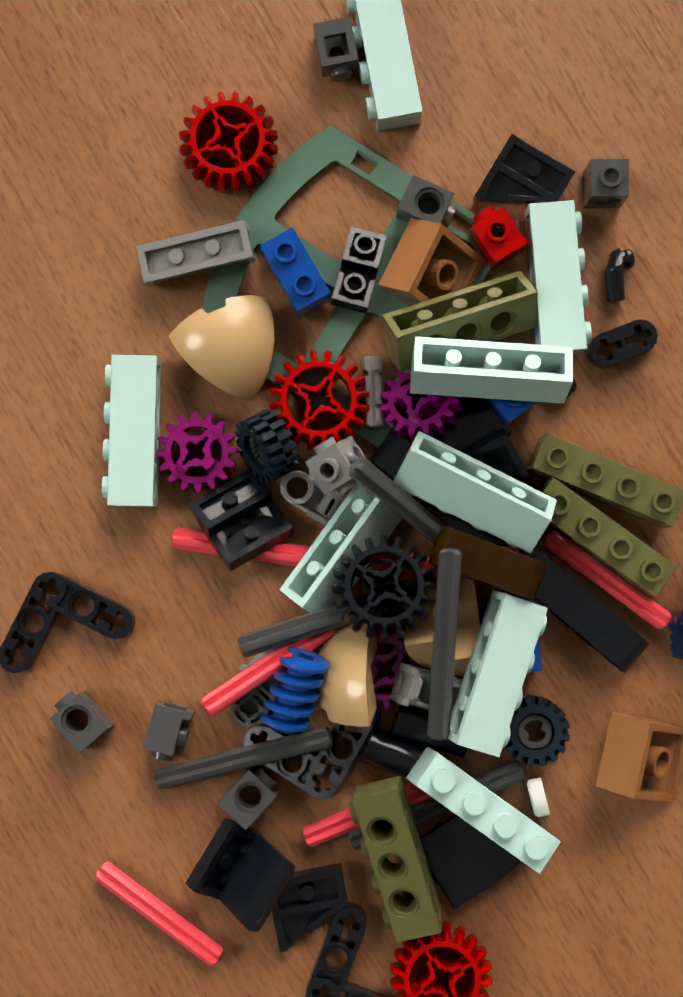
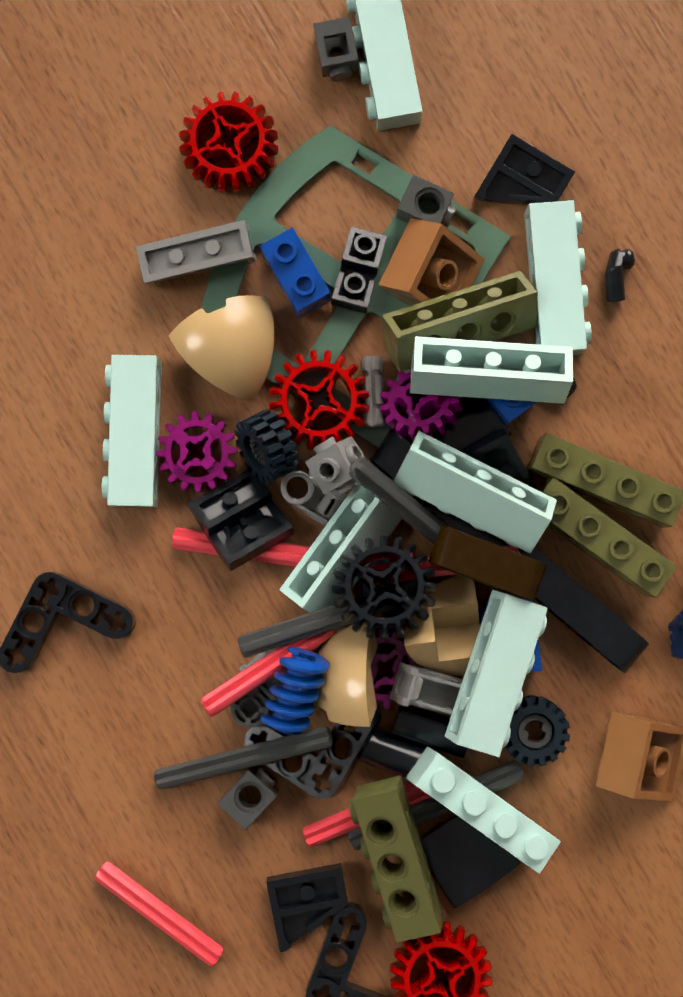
(97, 720): dark grey brick -> none
(167, 729): dark grey brick -> none
(242, 873): black bracket -> none
(444, 643): dark grey axle -> none
(496, 249): red brick -> none
(538, 797): white tile -> none
(605, 183): dark grey brick -> none
(606, 579): coral axle -> none
(618, 336): black beam -> none

